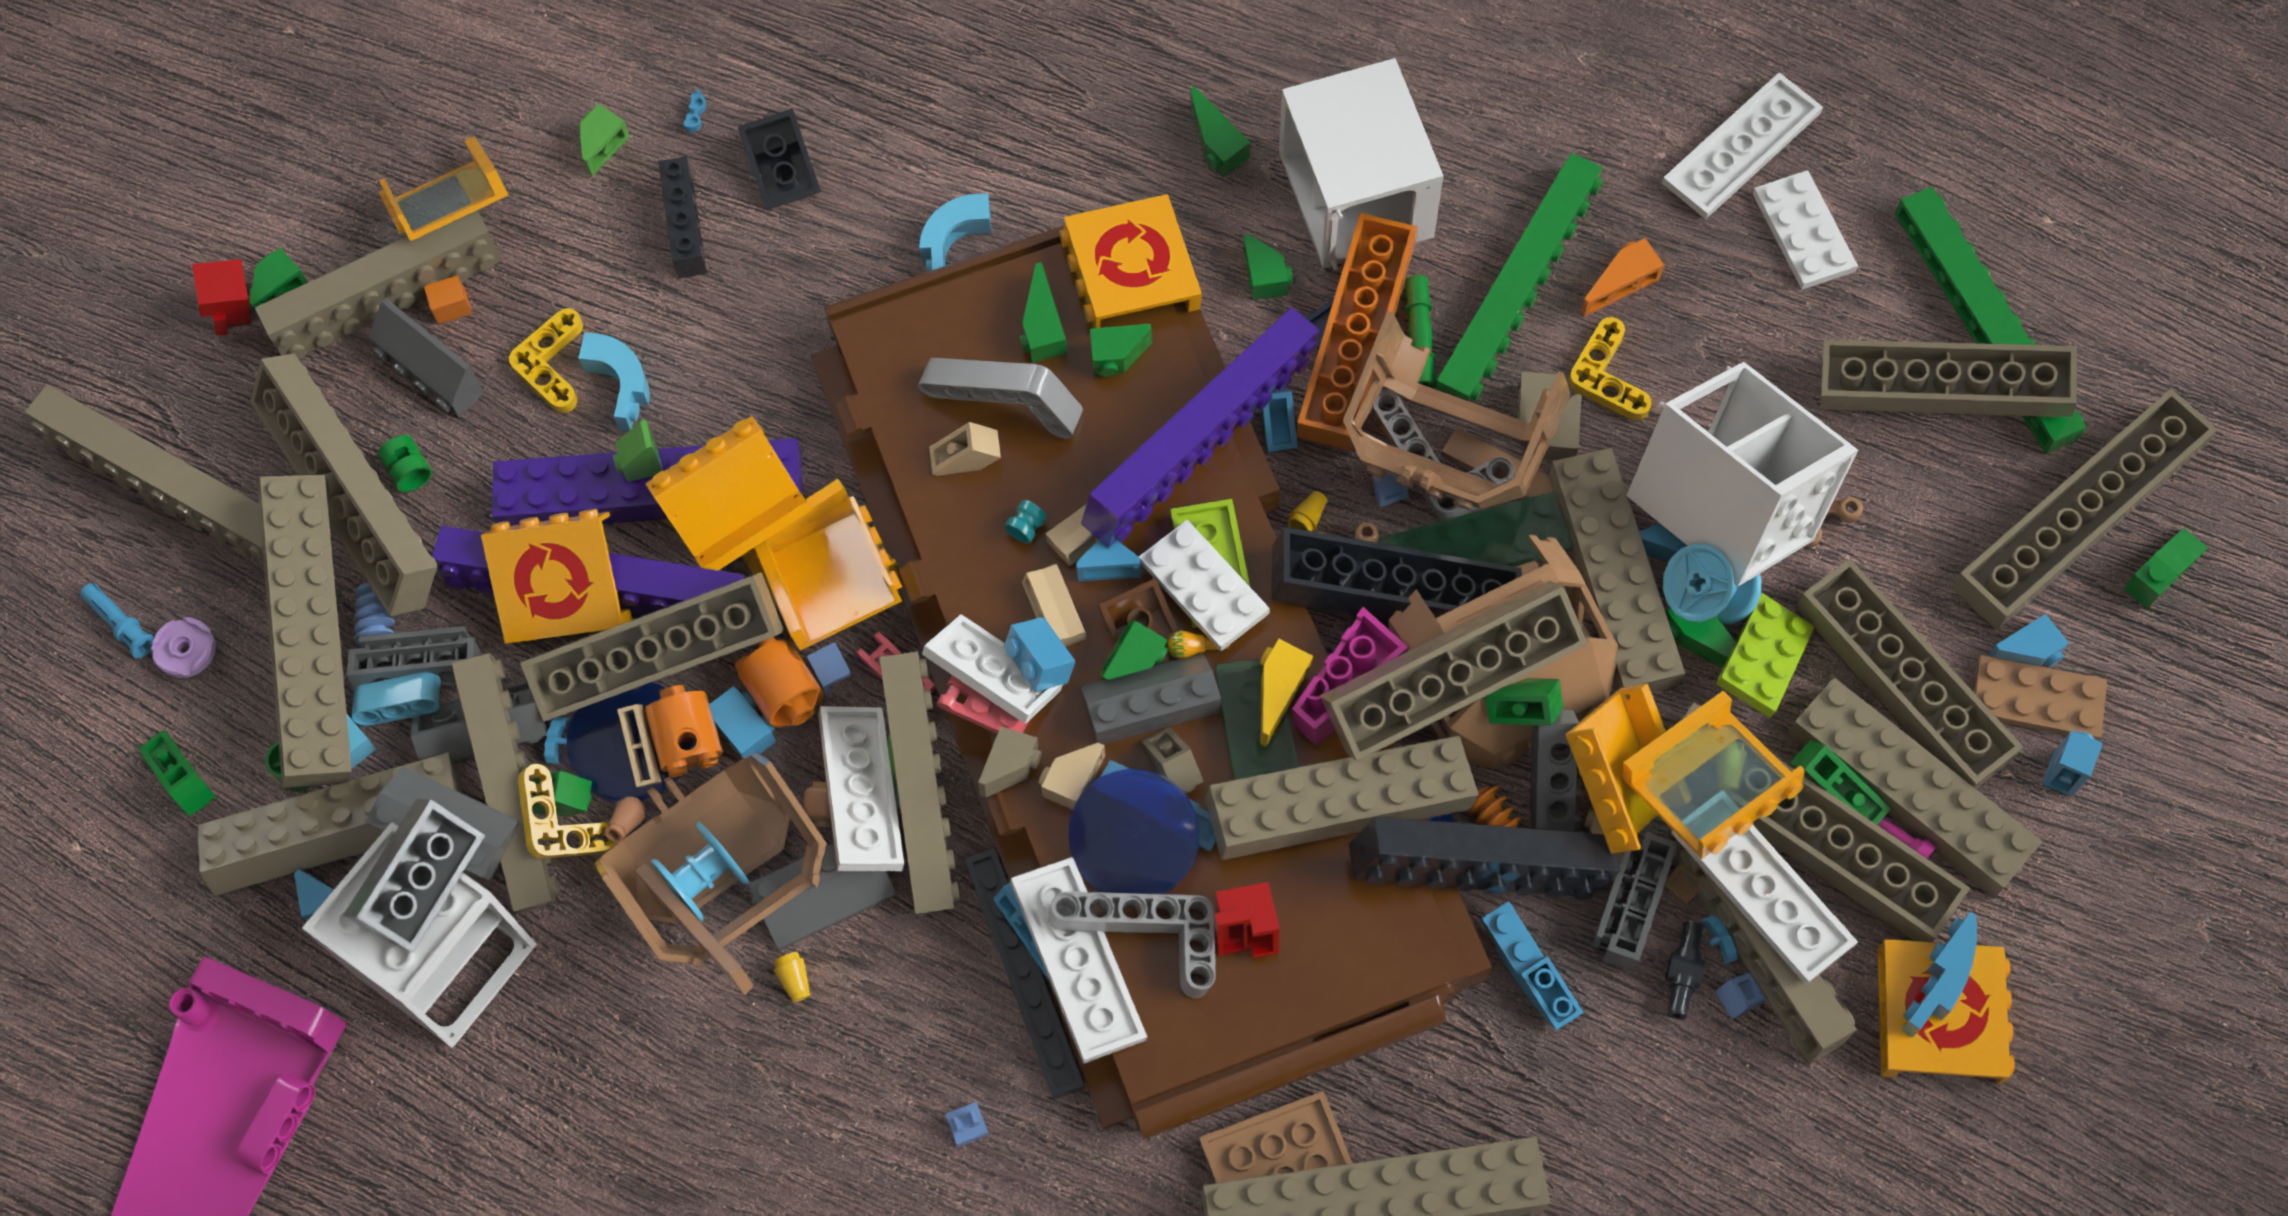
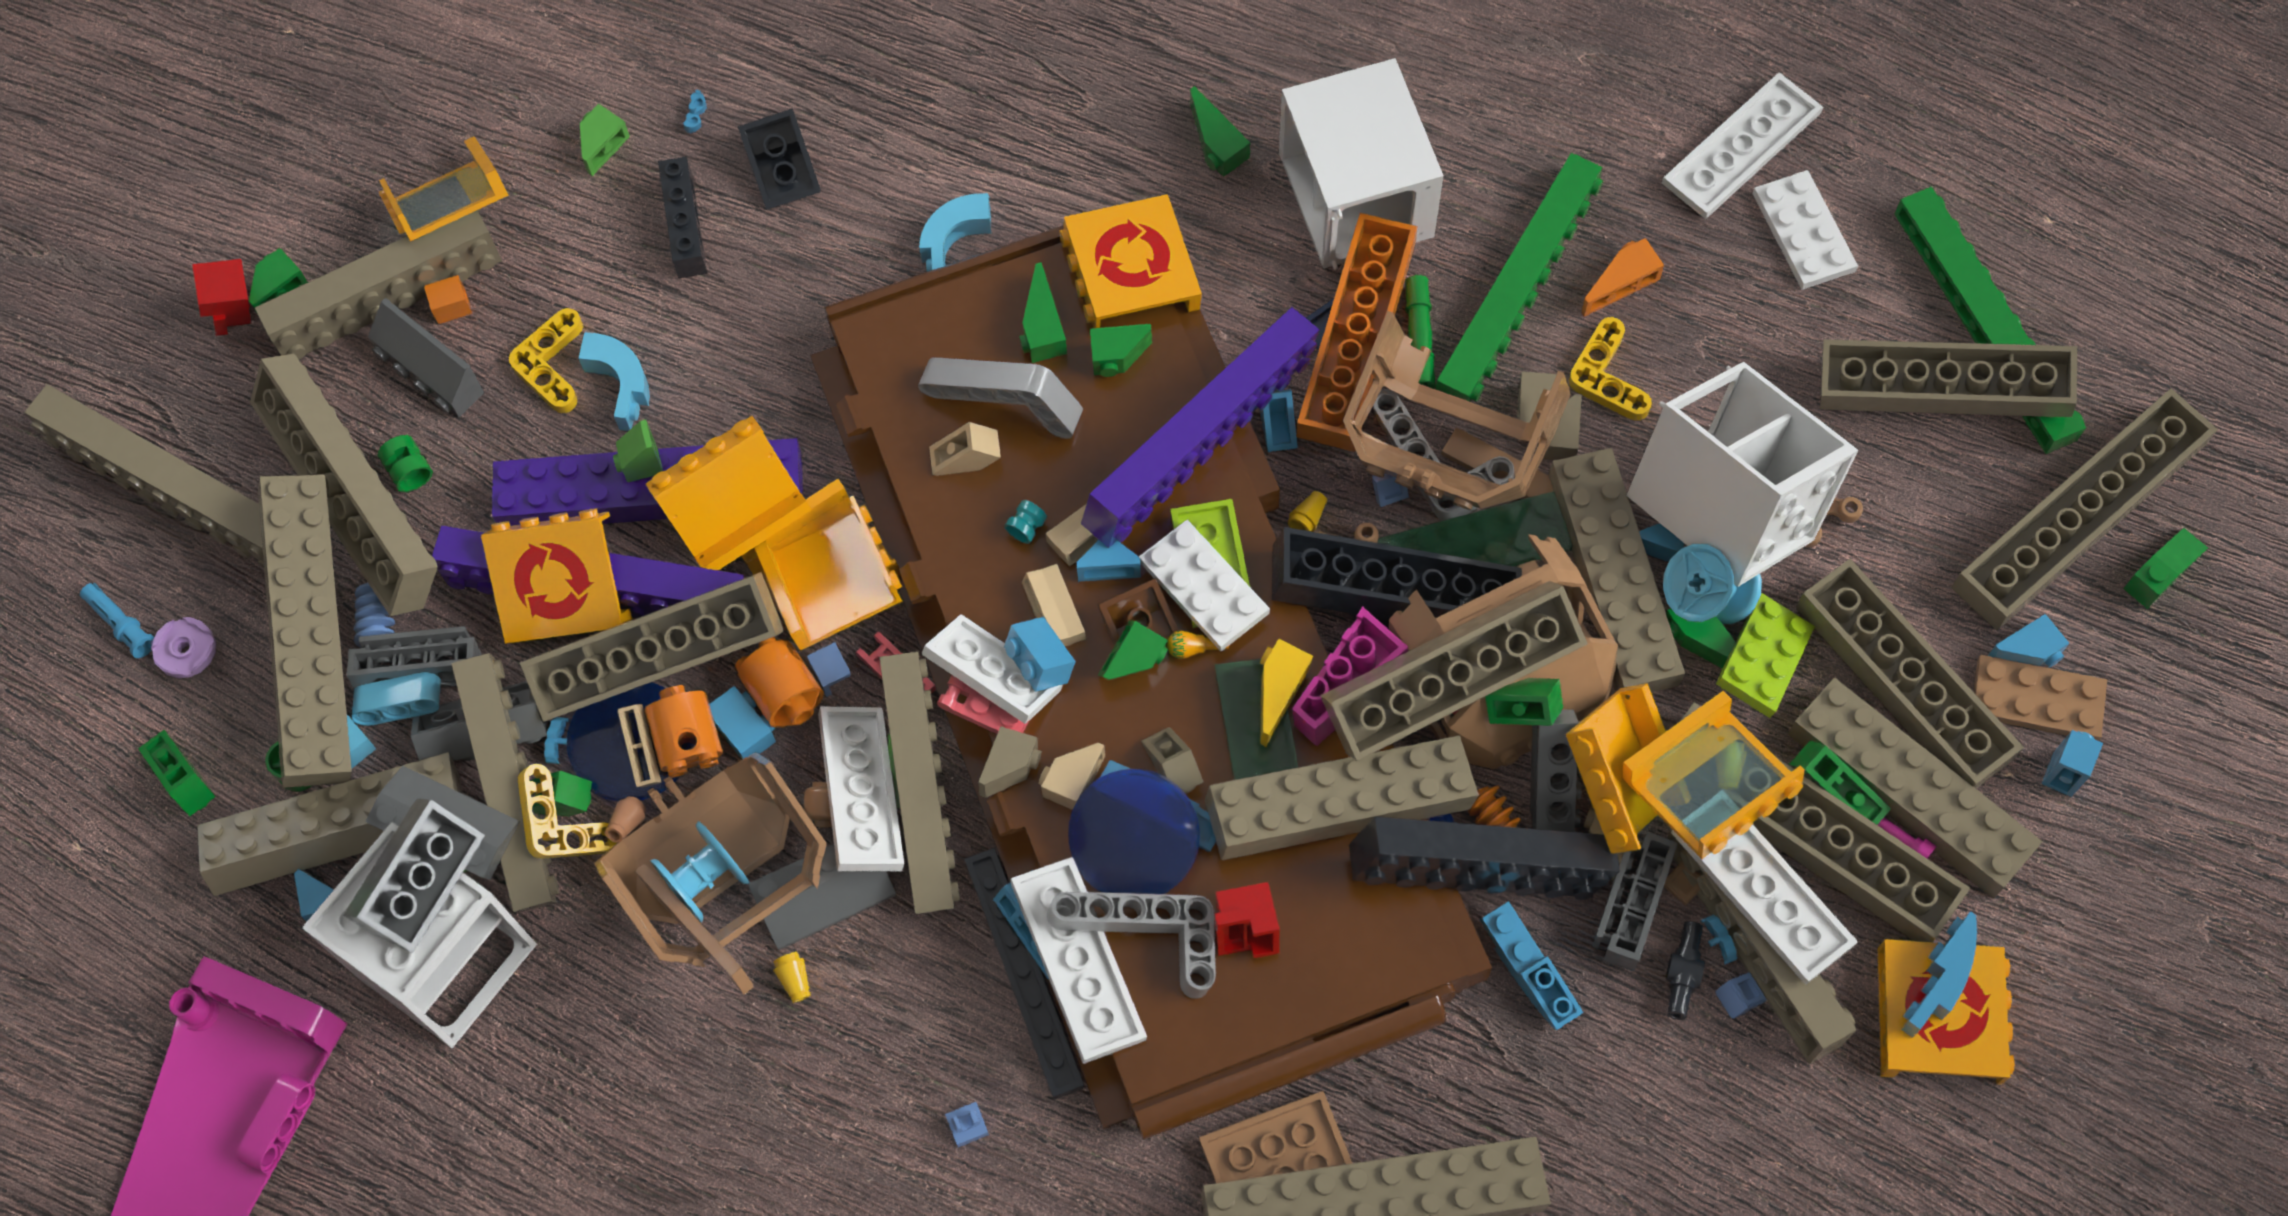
(1151, 699): dark grey slope -> none
(1265, 269): green slope -> none

